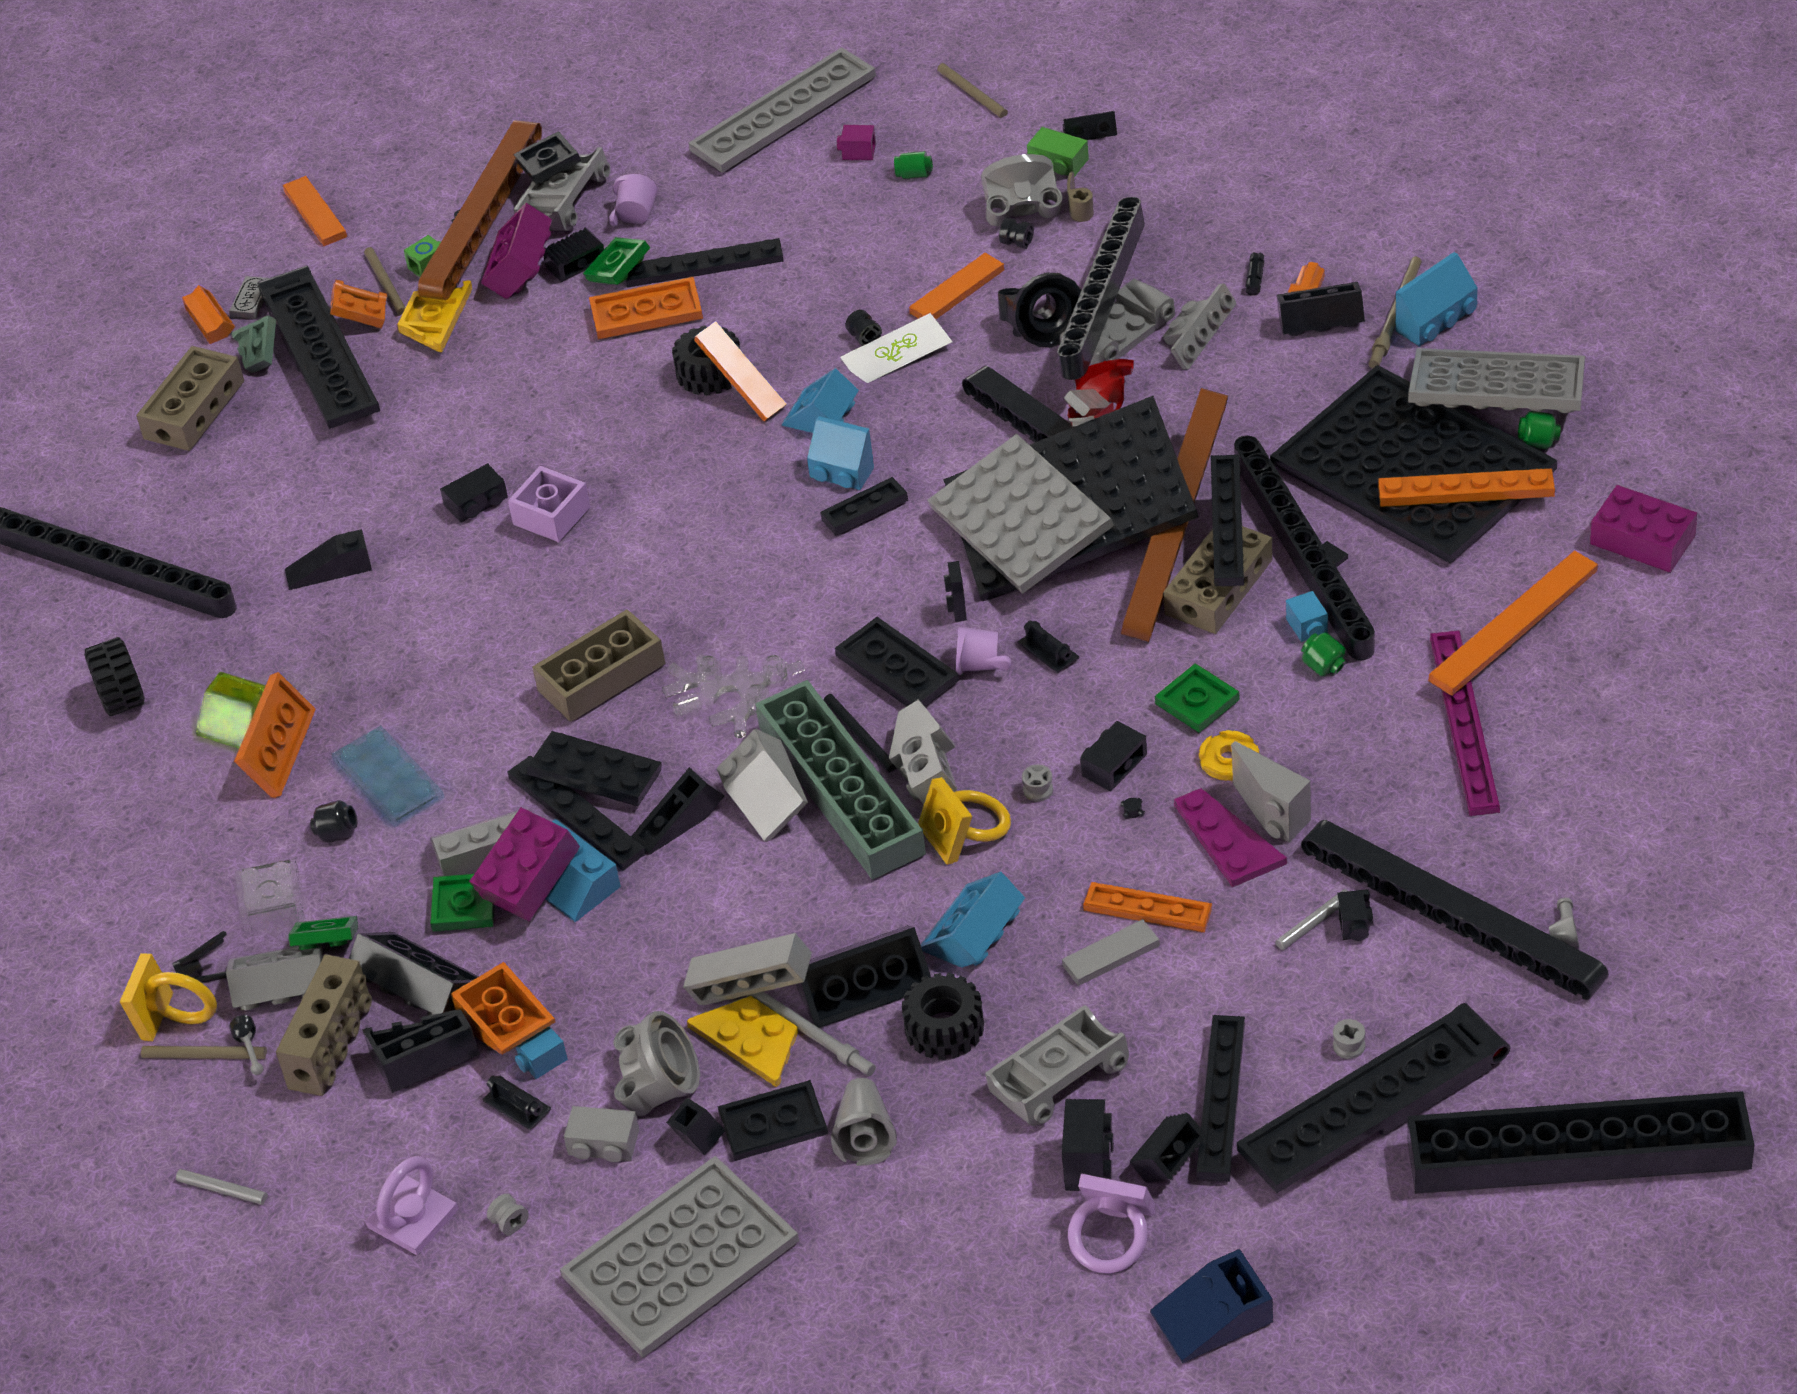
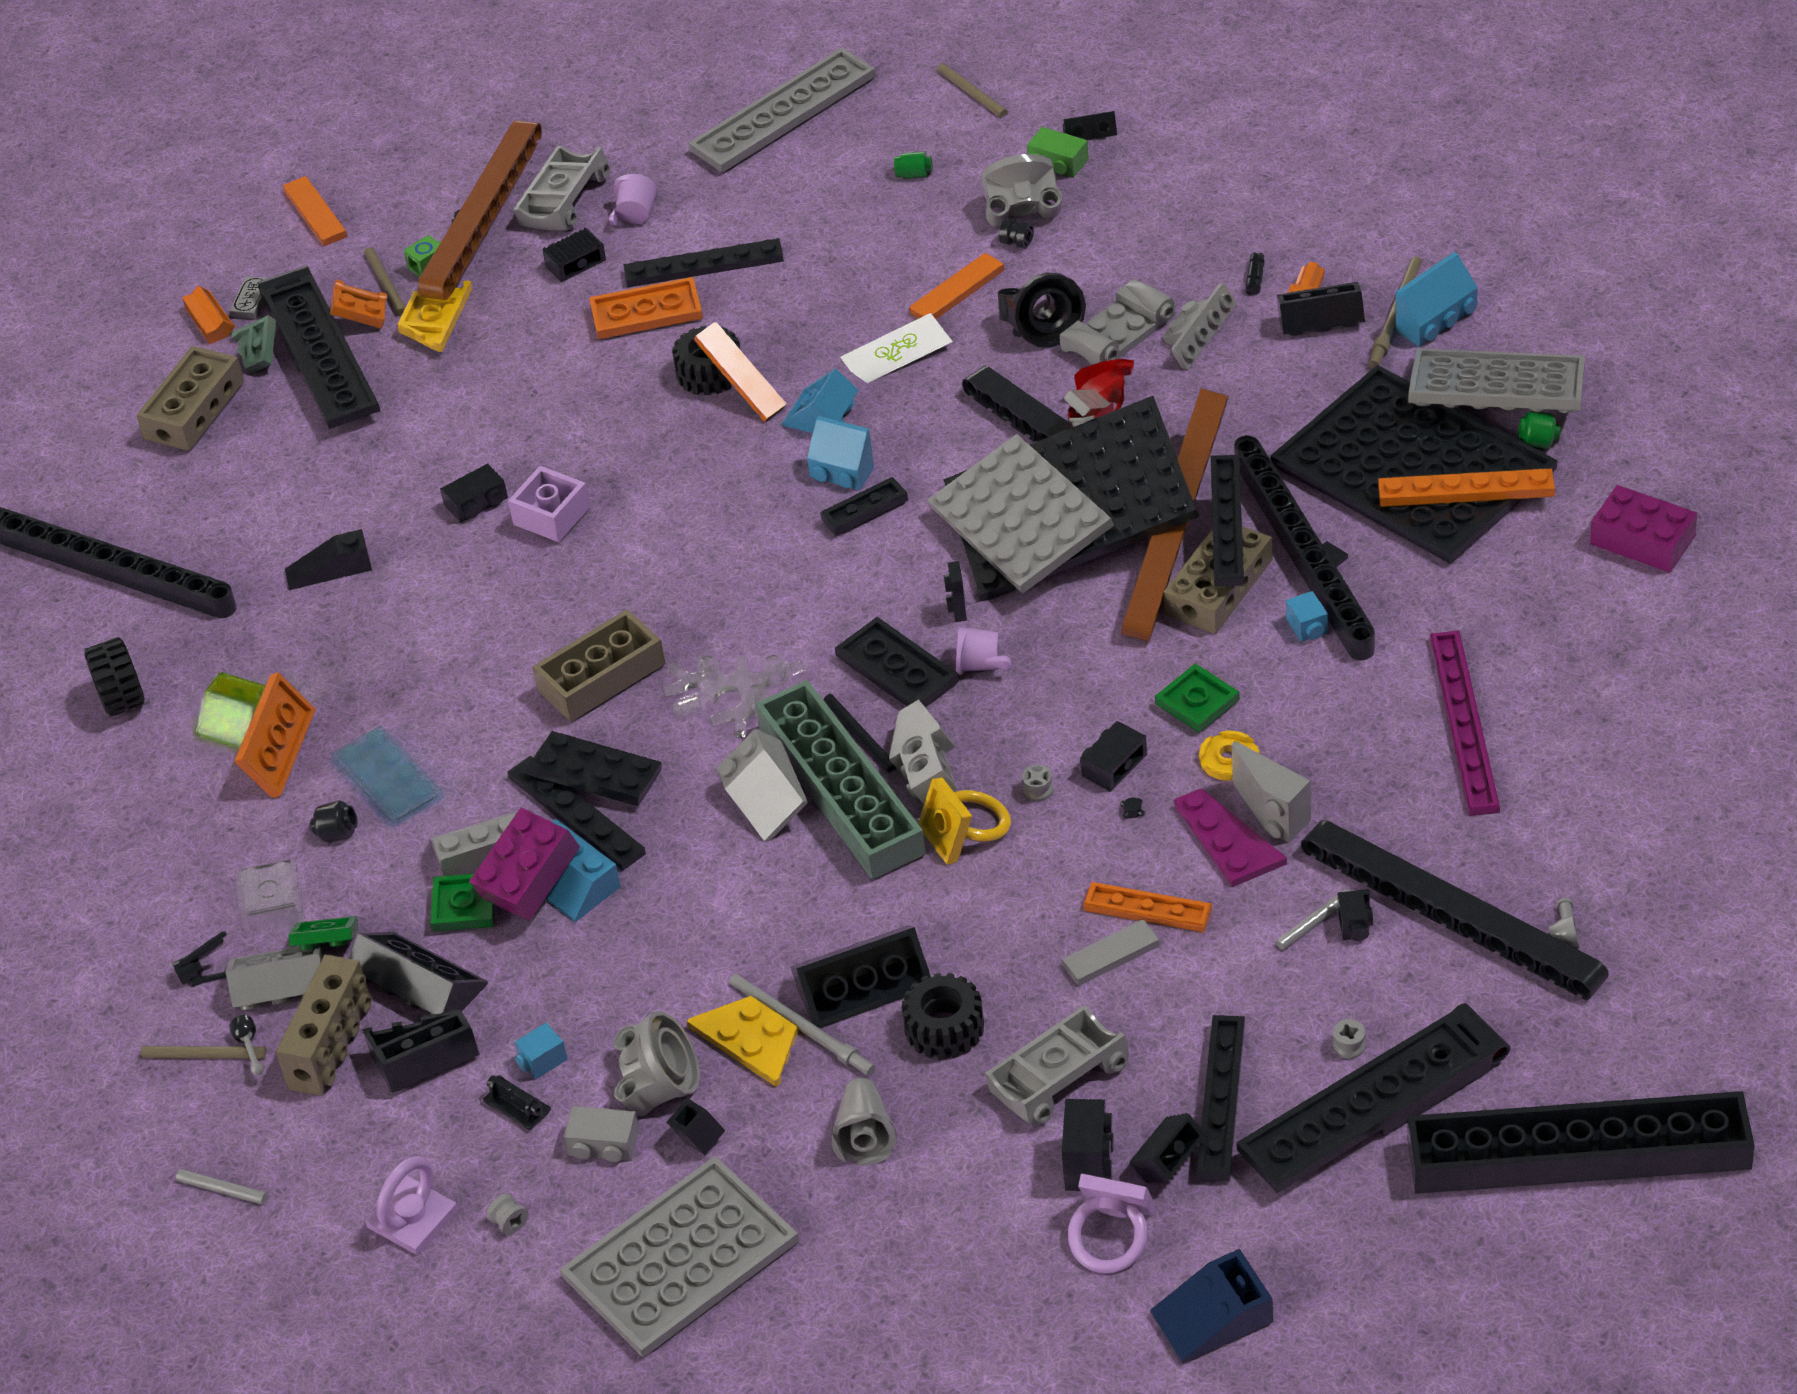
(149, 995): yellow tile -> none
(501, 1009): orange slope -> none
(517, 251): magenta brick -> none
(547, 157): black plate -> none
(617, 261): green plate -> none
(680, 810): black slope -> none
(747, 969): light grey brick -> none
(772, 1120): black tile -> none
(857, 142): magenta brick -> none
(863, 327): black wheel -> none
(974, 921): dark azure slope -> none
(1047, 647): black hinge -> none
(1079, 201): dark tan panel -> none
(1101, 288): black beam -> none
(1323, 654): green head -> none
(1512, 623): orange tile -> none

